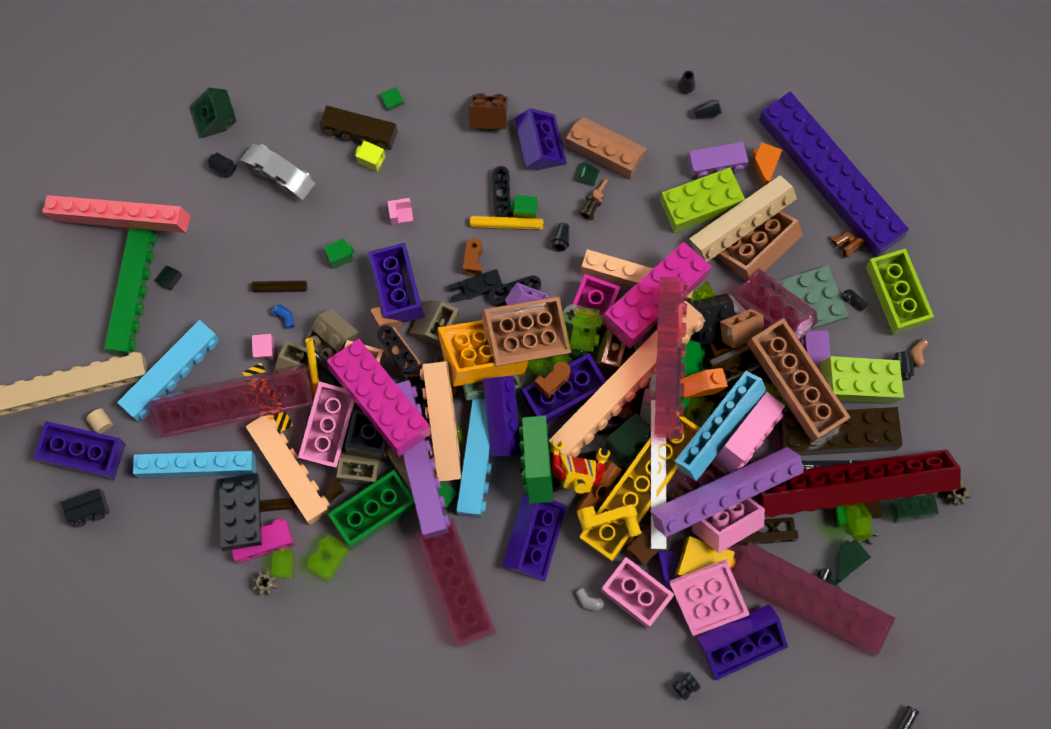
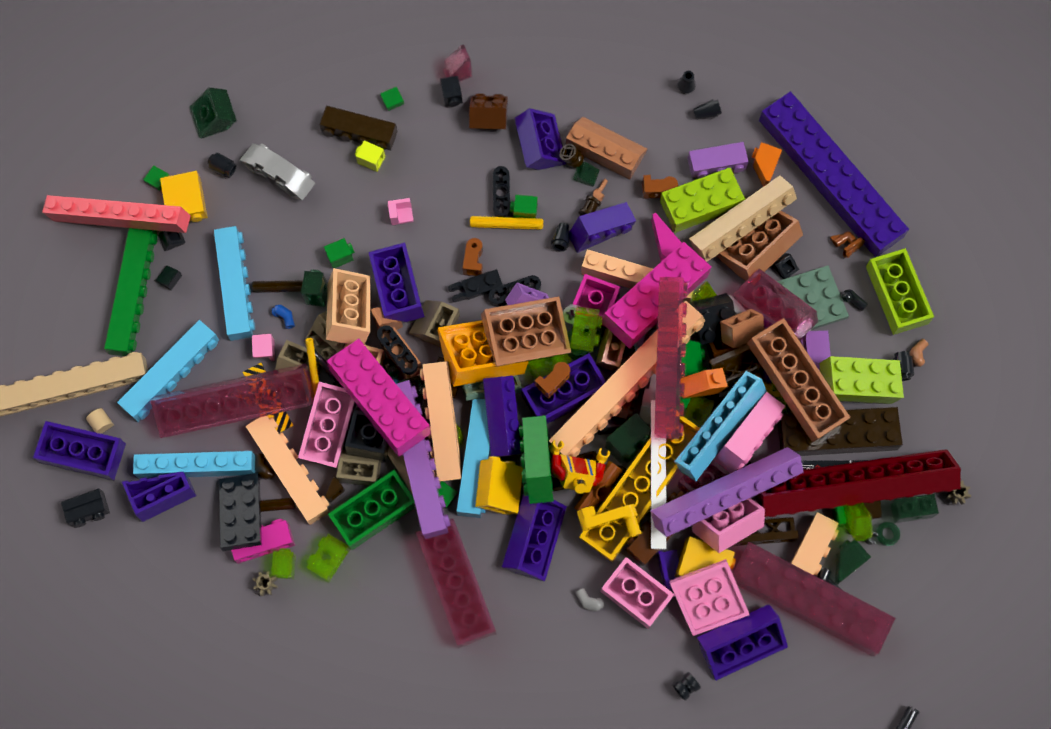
(153, 177): none -> green tile
(158, 494): none -> dark purple wedge
(171, 240): none -> black slope
(187, 192): none -> yellow brick
(233, 283): none -> medium azure brick
(260, 467): none -> dark brown arm
(314, 288): none -> clear green brick
(348, 307): none -> light nougat brick
(391, 369): none -> piece
(451, 91): none -> black brick
(458, 64): none -> clear pink slope
(499, 486): none -> yellow brick
(571, 156): none -> dark brown wheel
(601, 226): none -> dark purple wedge
(654, 187): none -> dark orange leg
(665, 238): none -> dark pink slope
(785, 266): none -> black slope
(815, 544): none -> light nougat brick
(896, 533): none -> clear green piece

